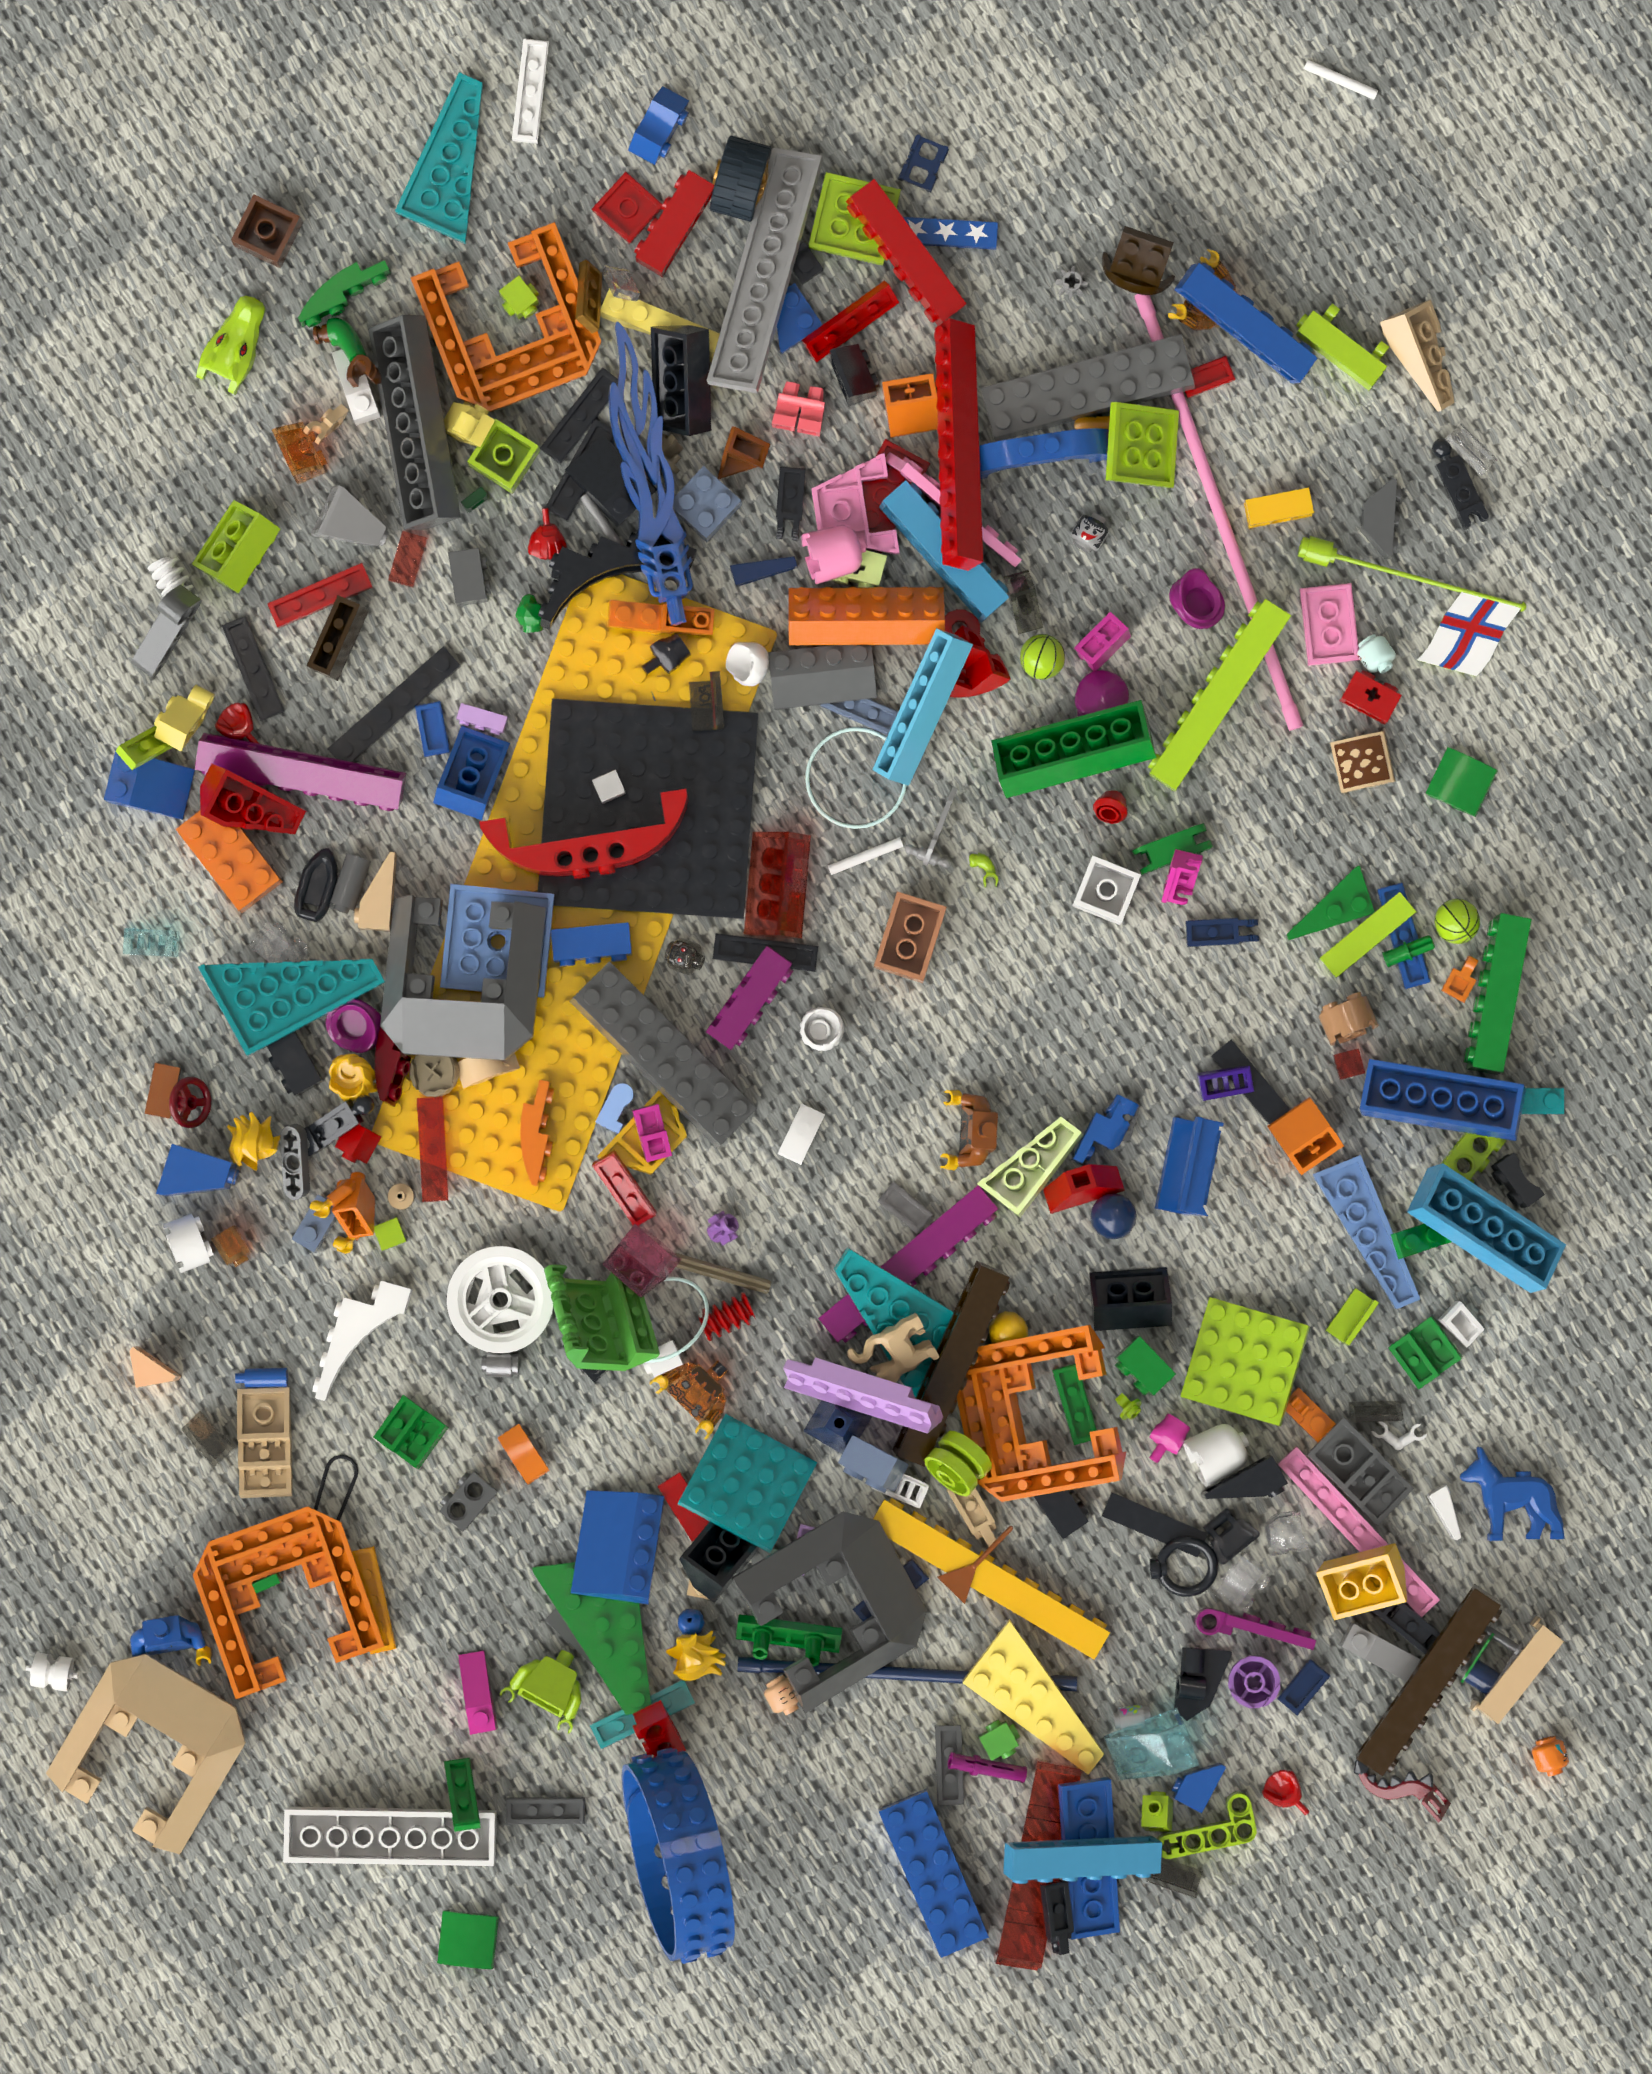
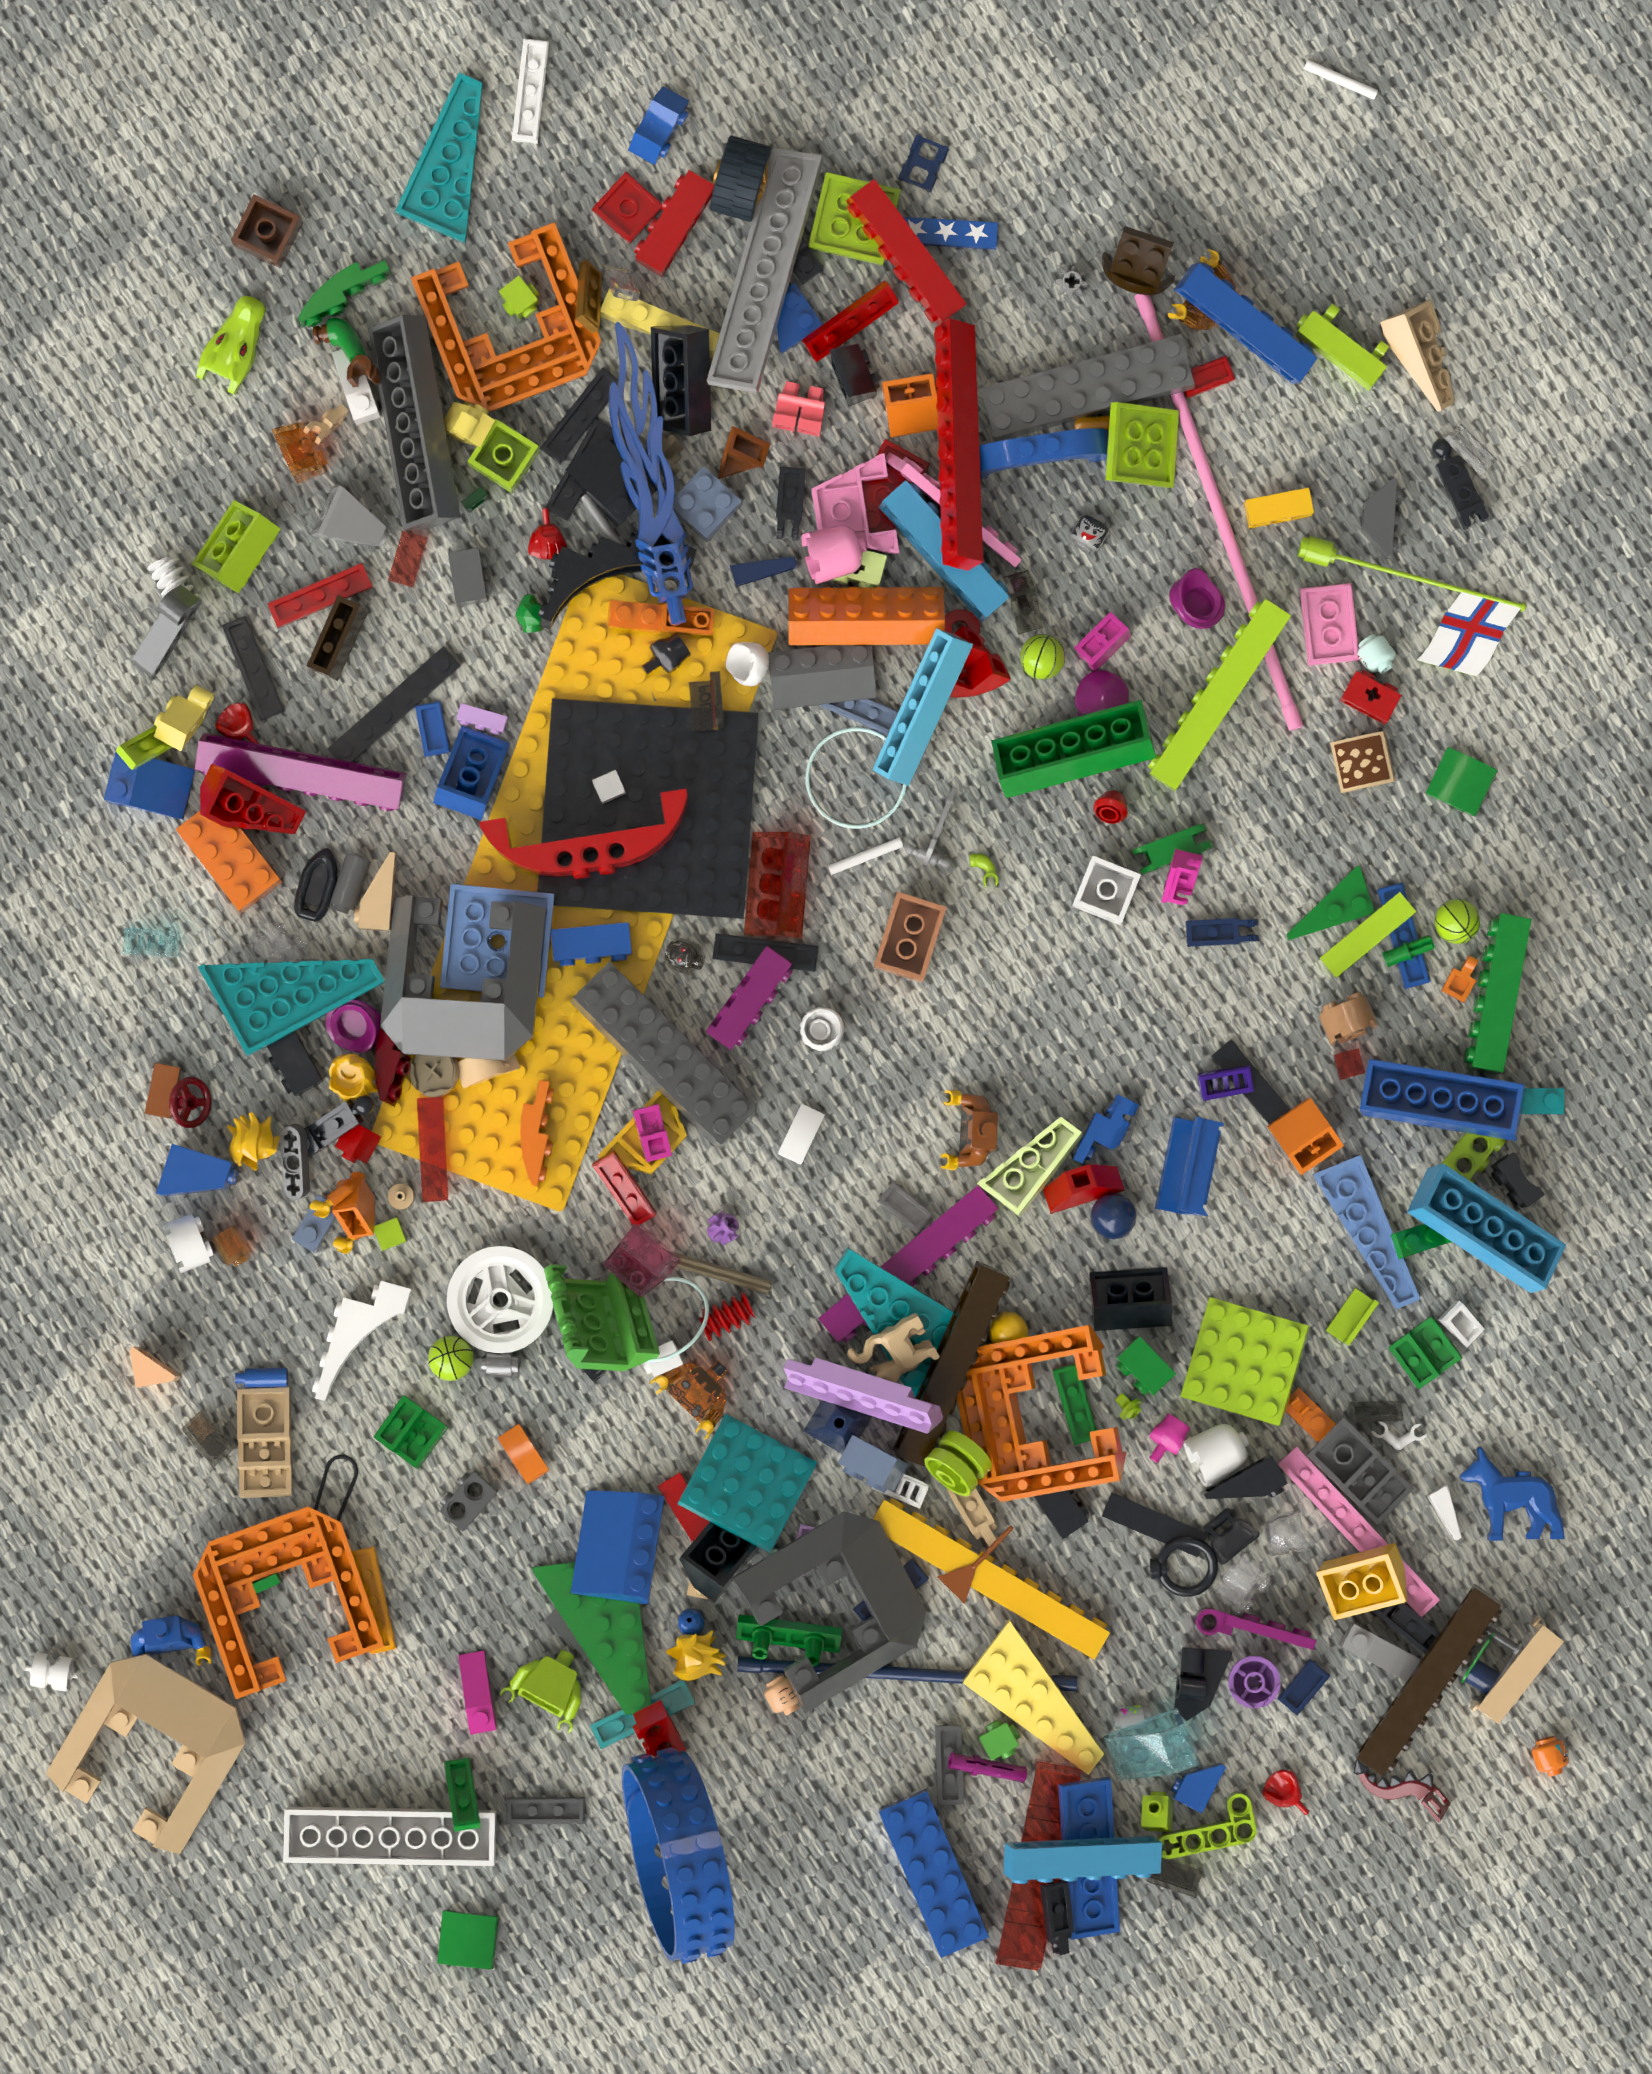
(450, 1358): none -> lime piece
(618, 1099): light blue leg -> none

